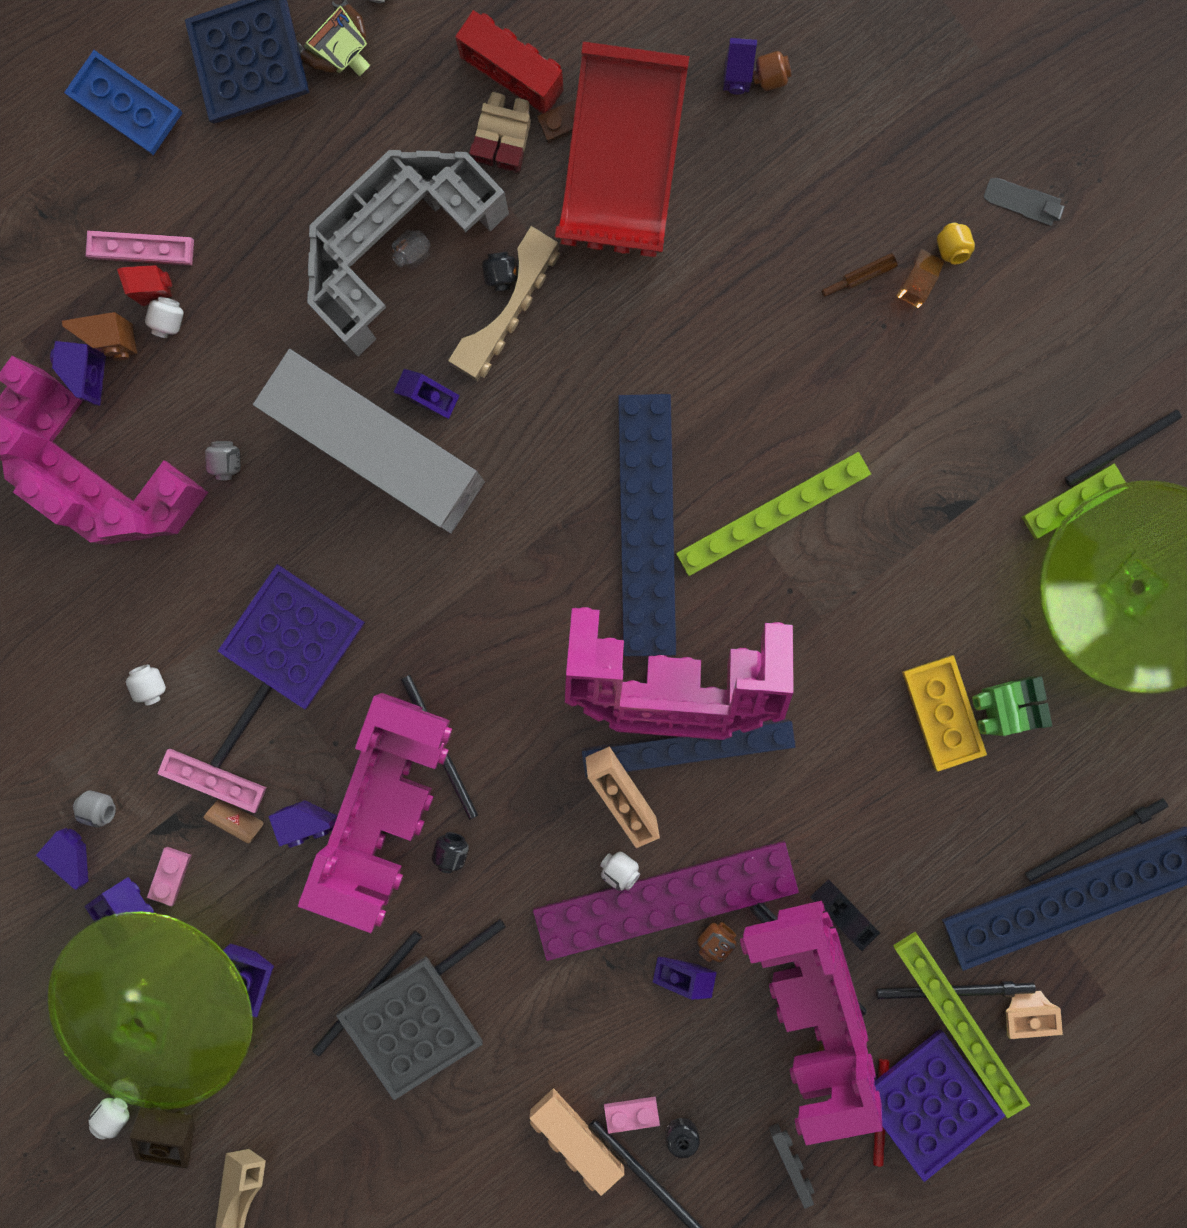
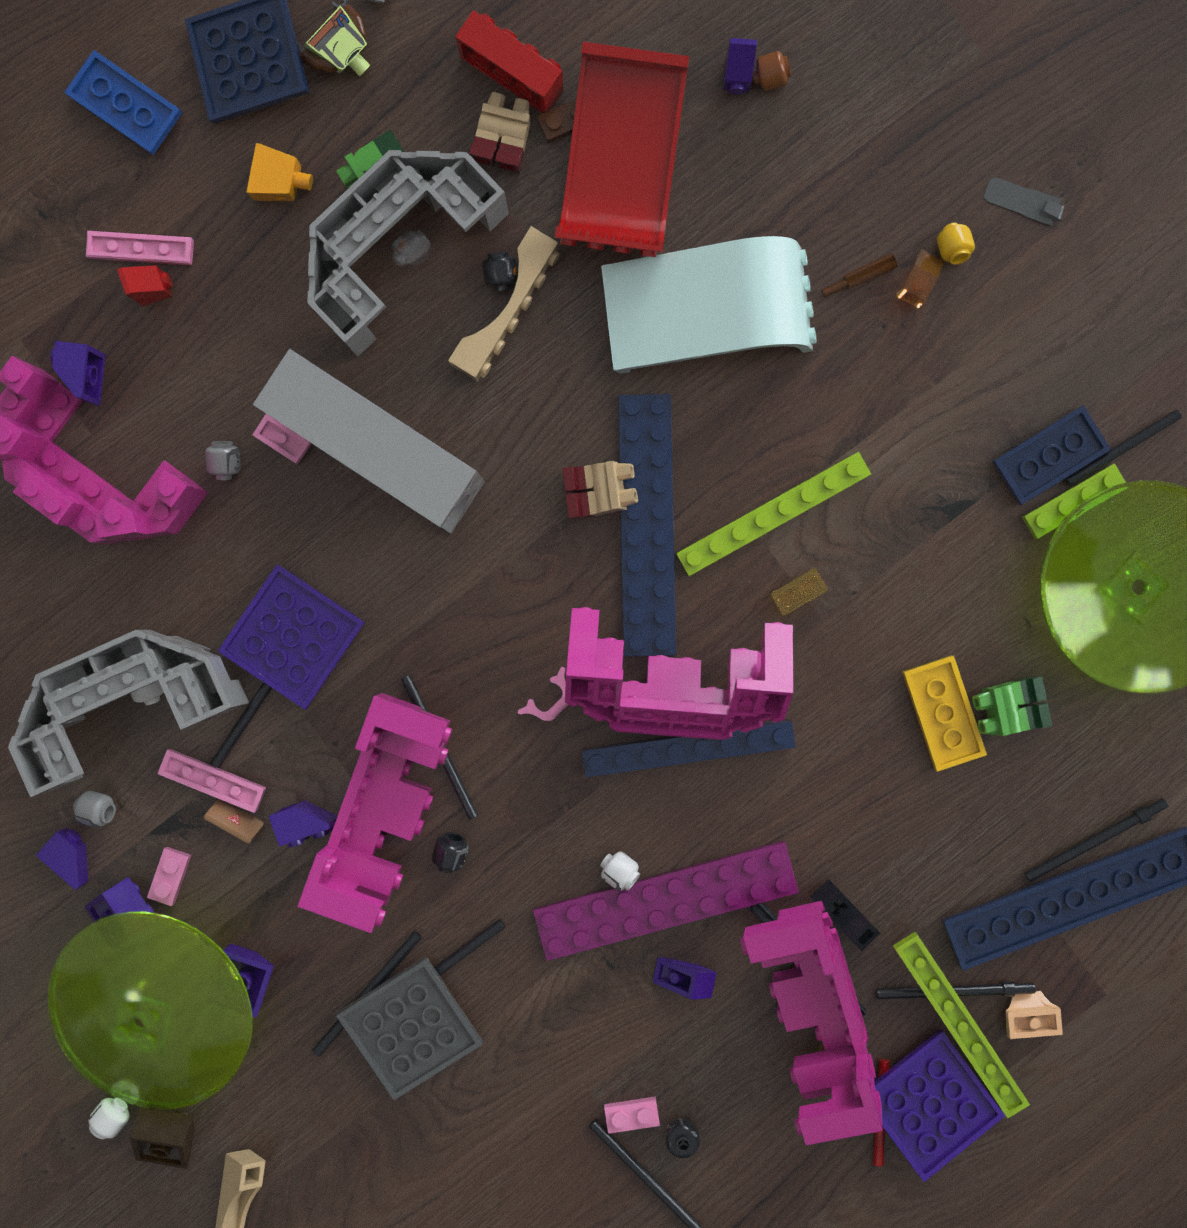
(60, 696): none -> light grey brick
(106, 333): dark orange slope -> none
(164, 317): white head -> none
(276, 176): none -> light orange torso
(281, 439): none -> bright pink plate
(367, 157): none -> bright green hips
(426, 393): dark purple slope -> none
(557, 708): none -> bright pink helmet
(577, 1142): light nougat brick -> none
(608, 488): none -> tan hips
(622, 797): light nougat brick -> none
(708, 302): none -> light aqua panel
(716, 942): dark orange head -> none
(793, 1165): dark grey plate -> none
(798, 592): none -> clear yellow plate
(1051, 455): none -> dark blue plate

